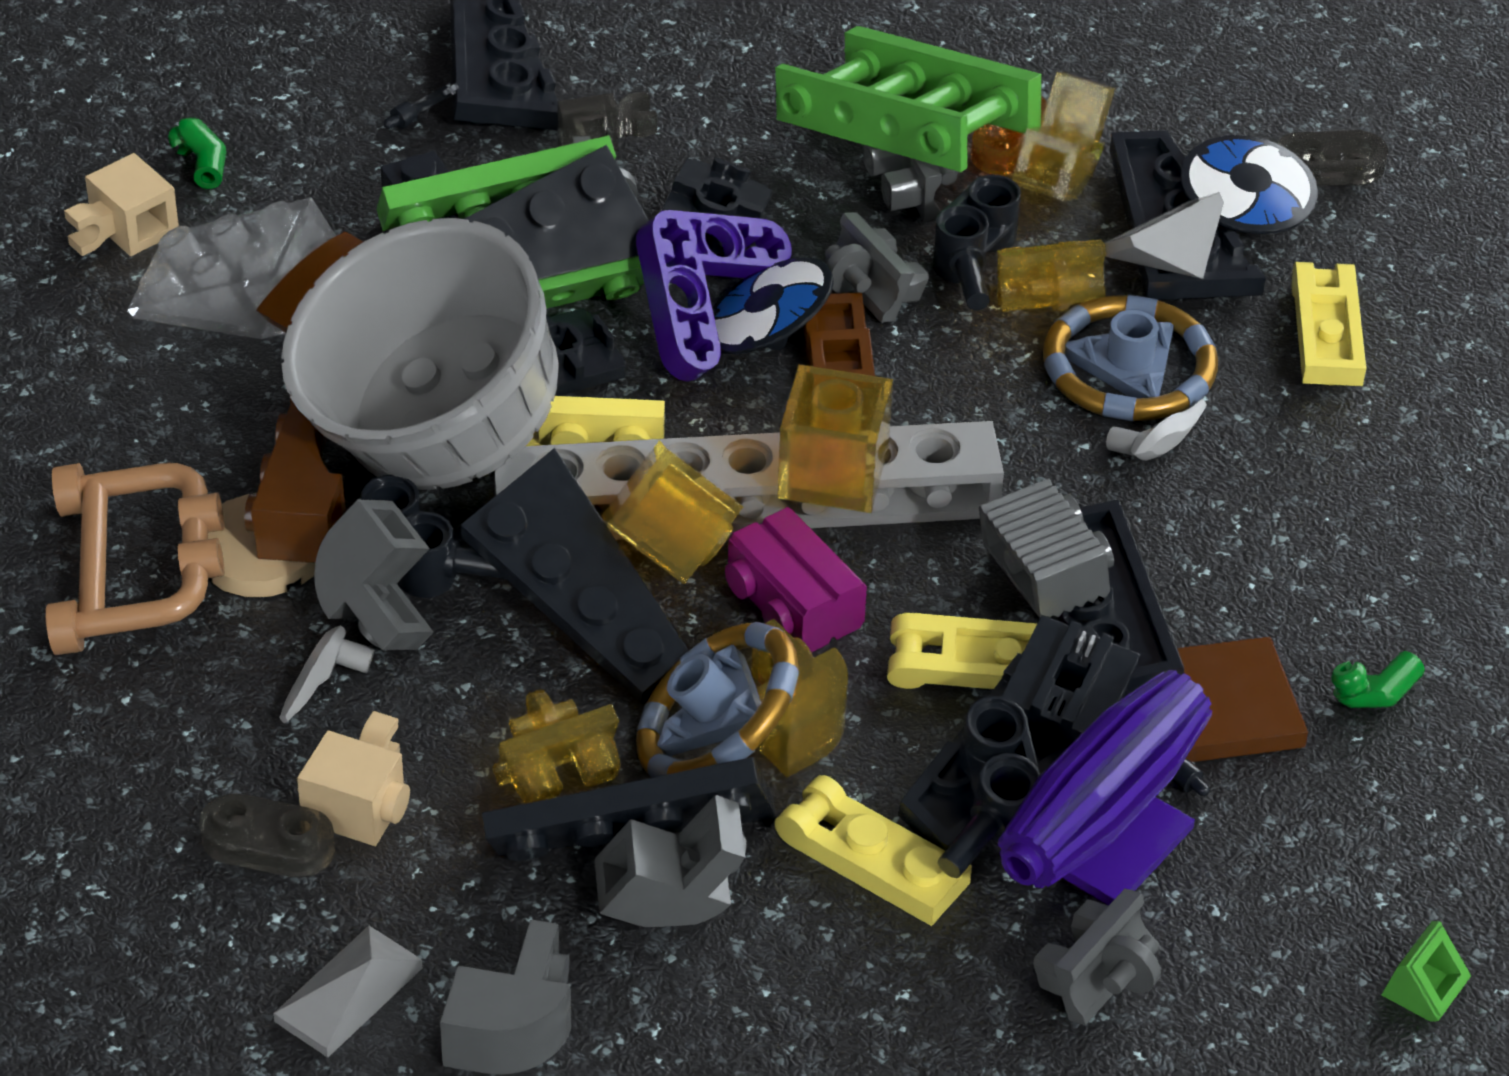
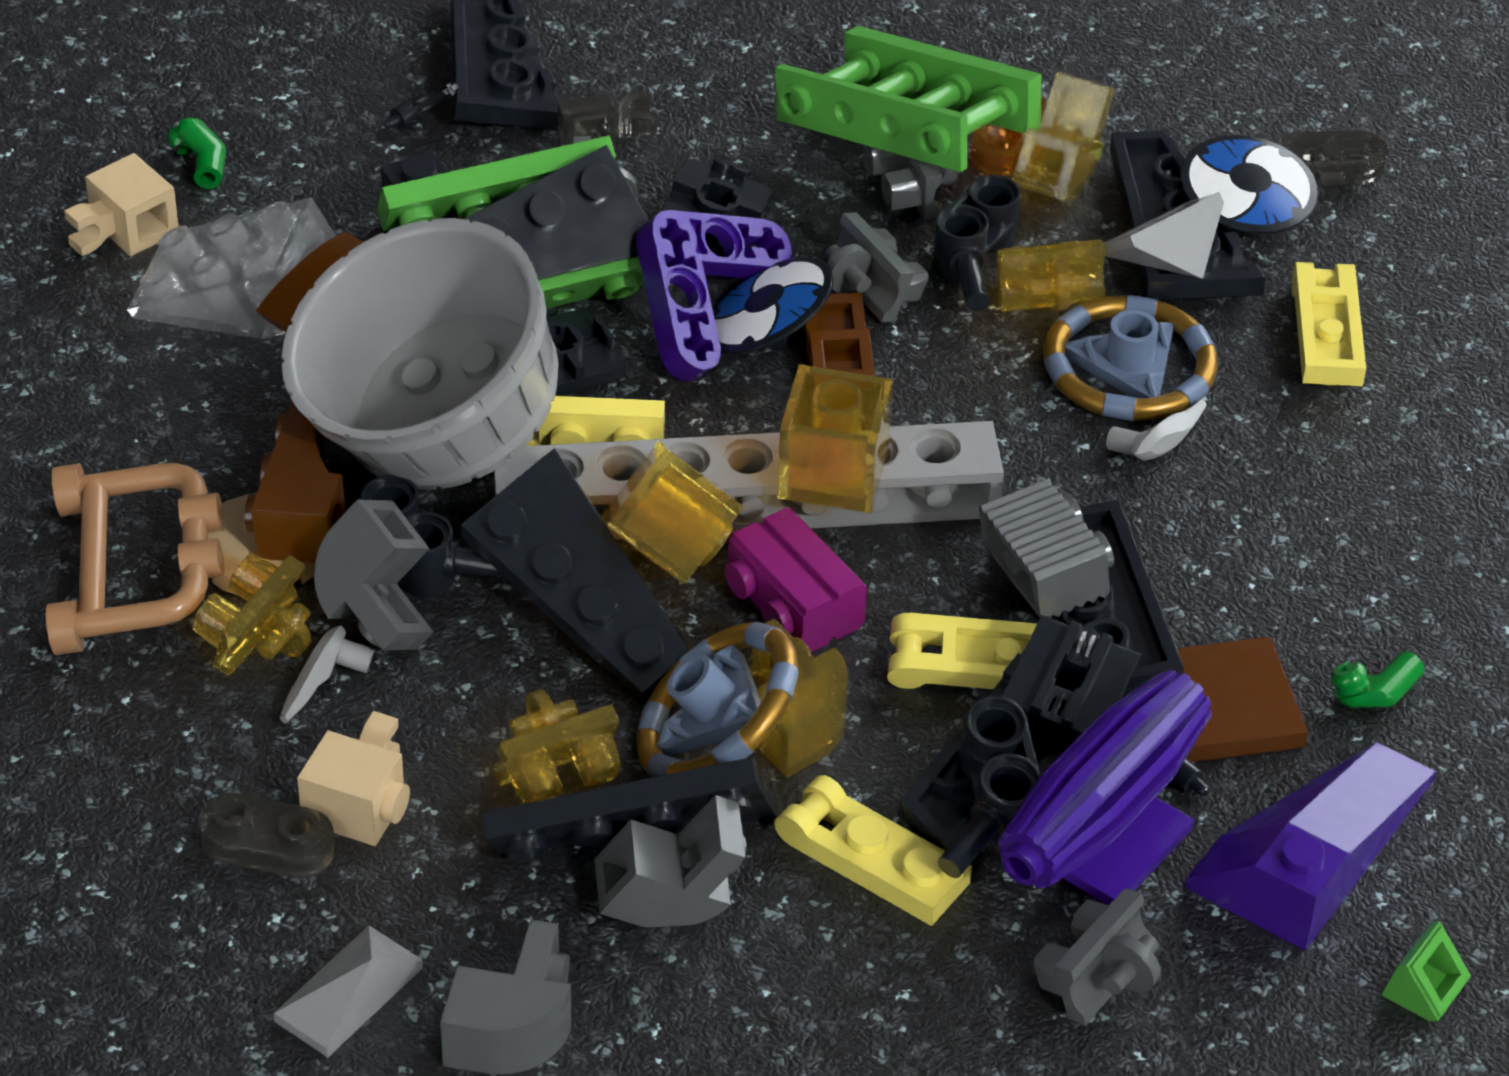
(264, 616): none -> clear yellow hips
(1311, 848): none -> dark purple wedge

